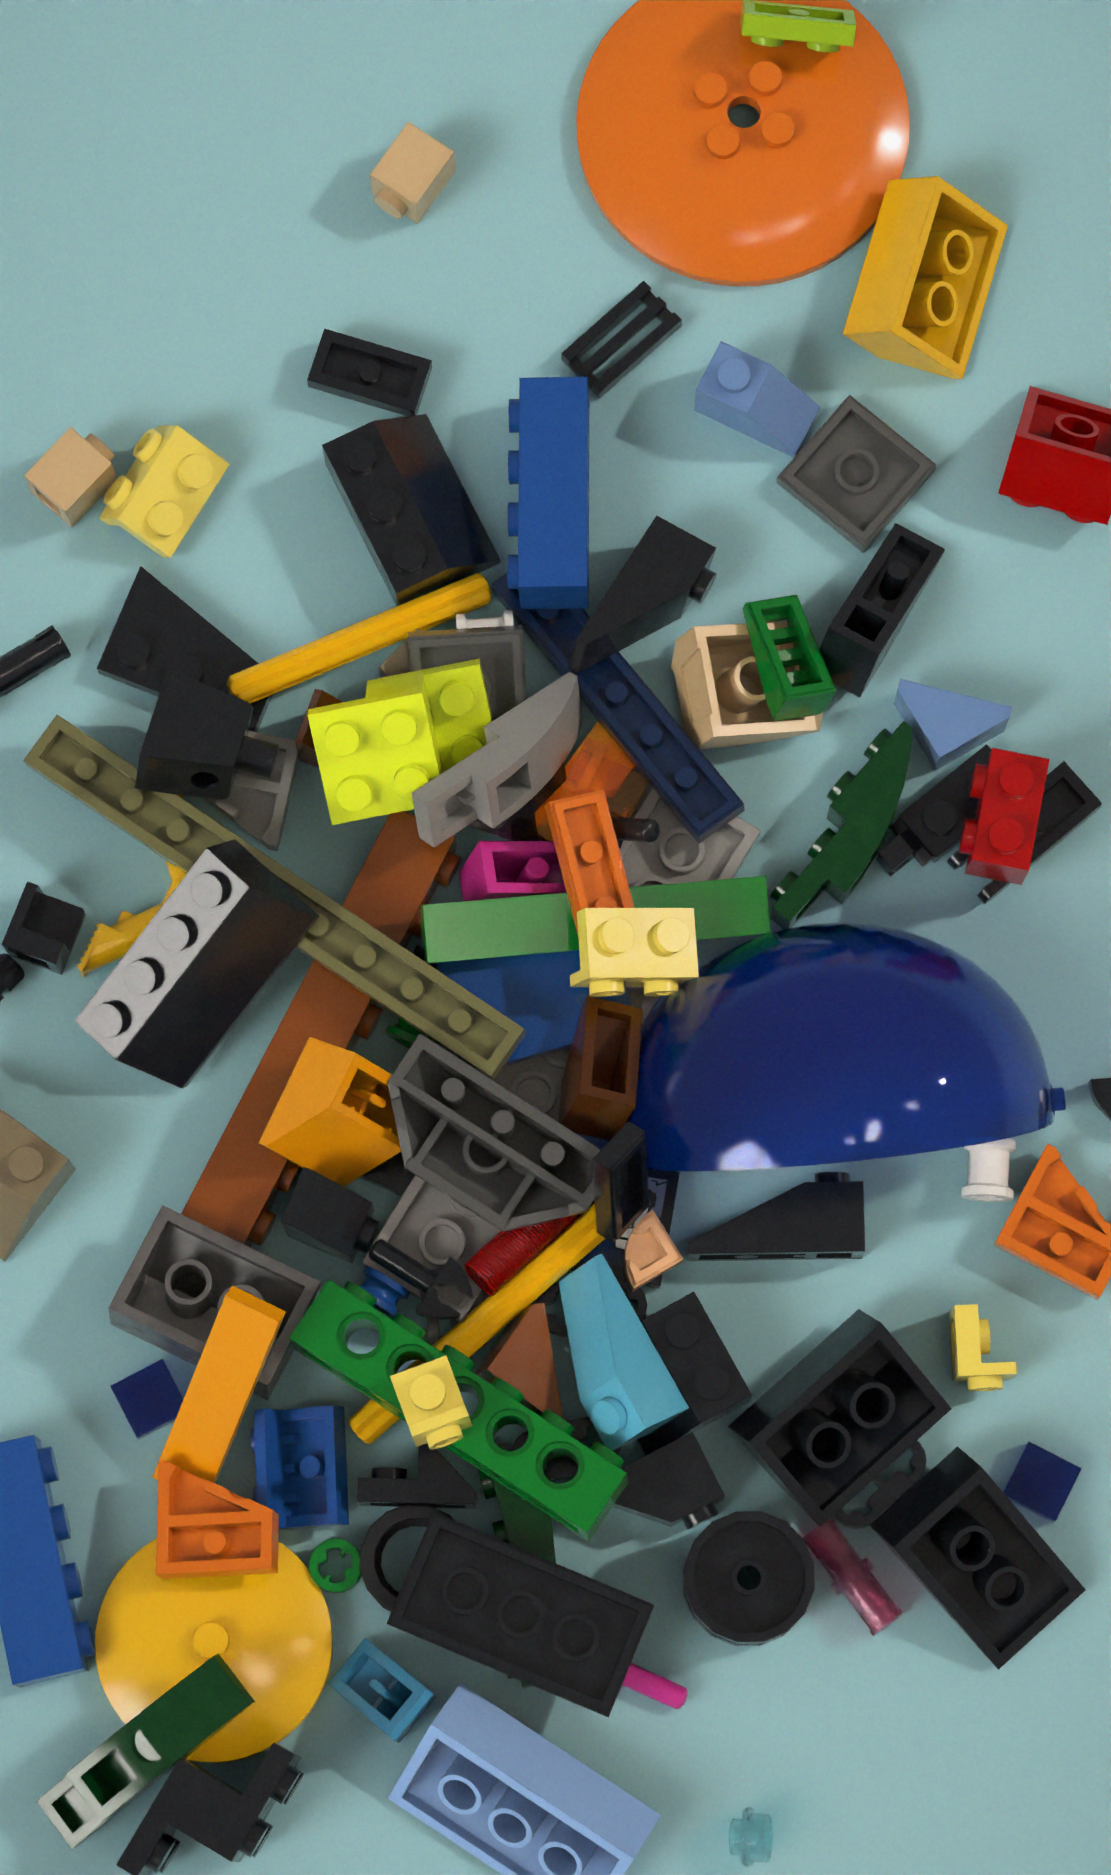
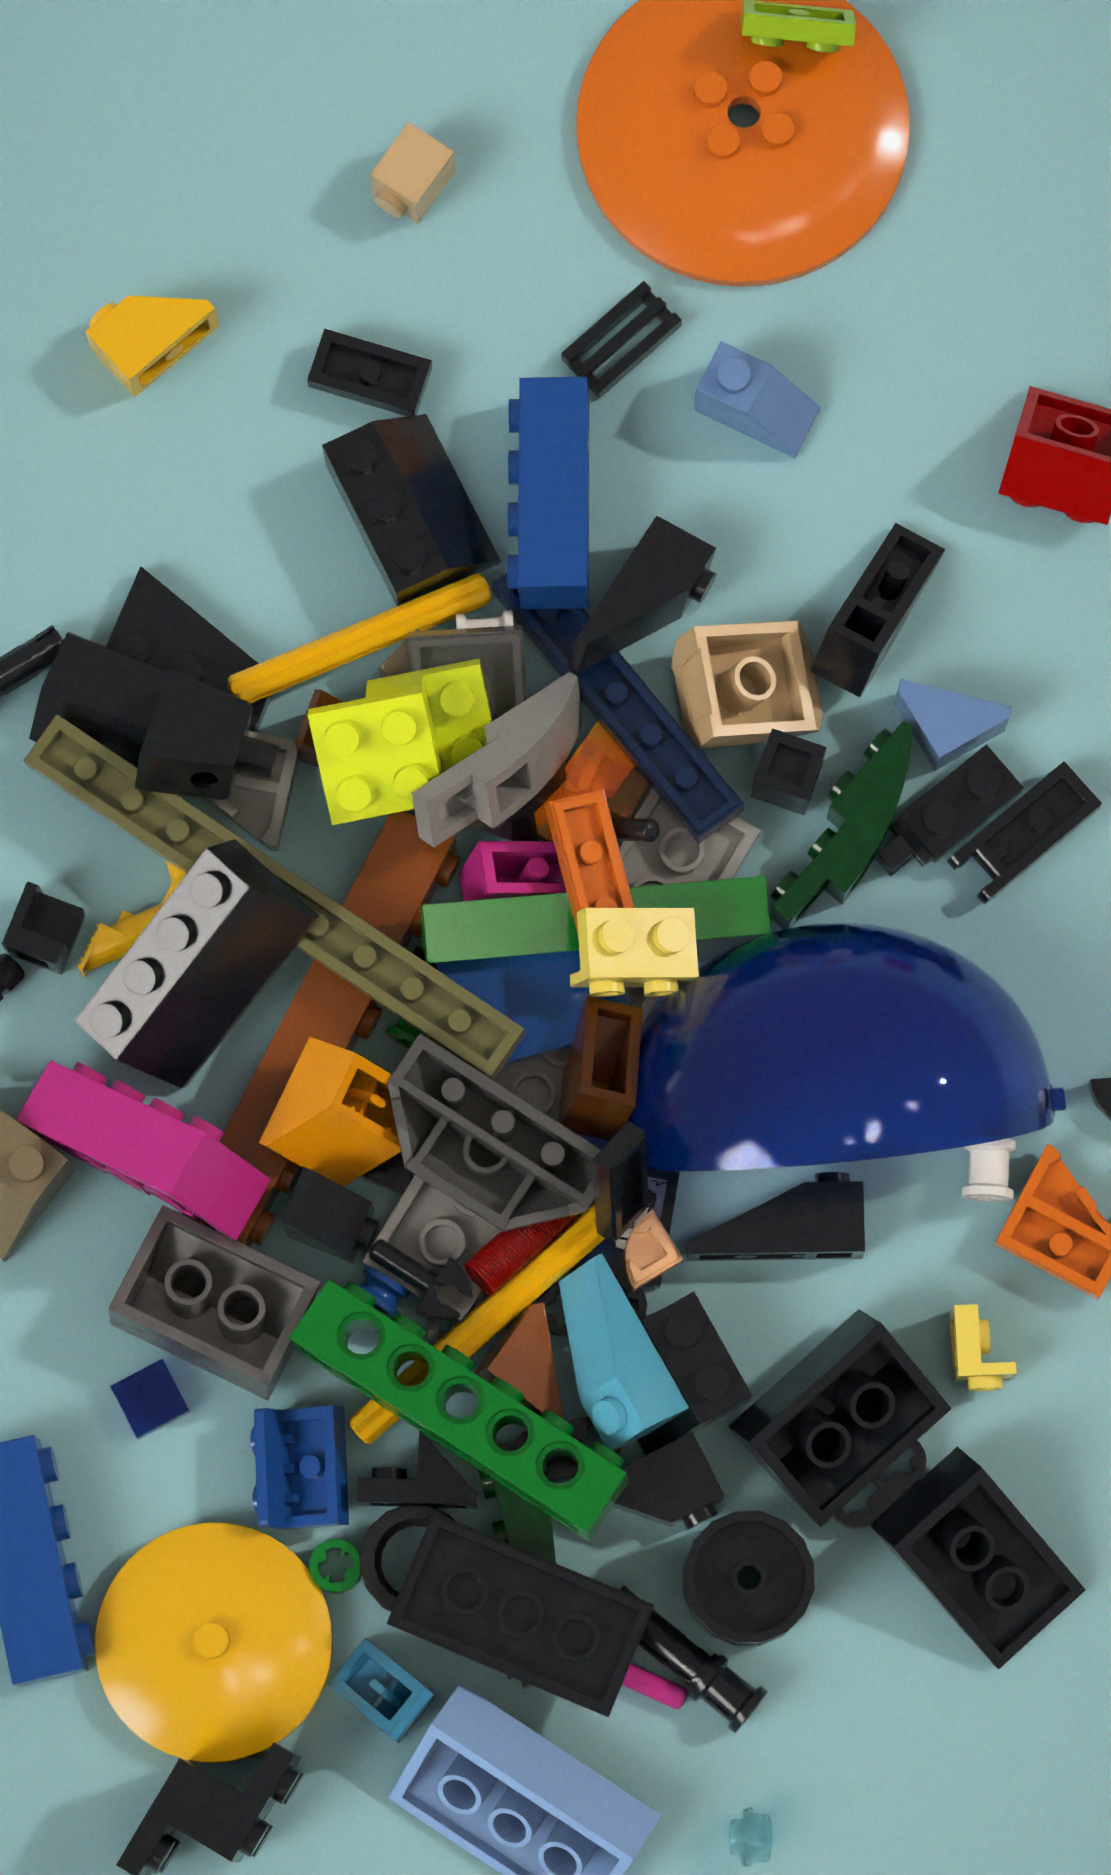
(72, 475): tan brick -> none
(101, 695): none -> black slope
(144, 1145): none -> dark pink wedge
(144, 1750): dark green slope -> none
(148, 335): none -> yellow slope
(163, 488): light yellow bracket -> none
(210, 1529): orange wing -> none
(222, 1384): light orange tile -> none
(432, 1403): light yellow bracket -> none
(704, 1674): none -> black pin
(788, 771): none -> black brick
(795, 692): green slope -> none
(852, 1577): clear pink pin -> none
(856, 473): dark grey tile -> none
(925, 277): yellow slope -> none
(1006, 815): red brick -> none
(1041, 1482): clear blue plate -> none

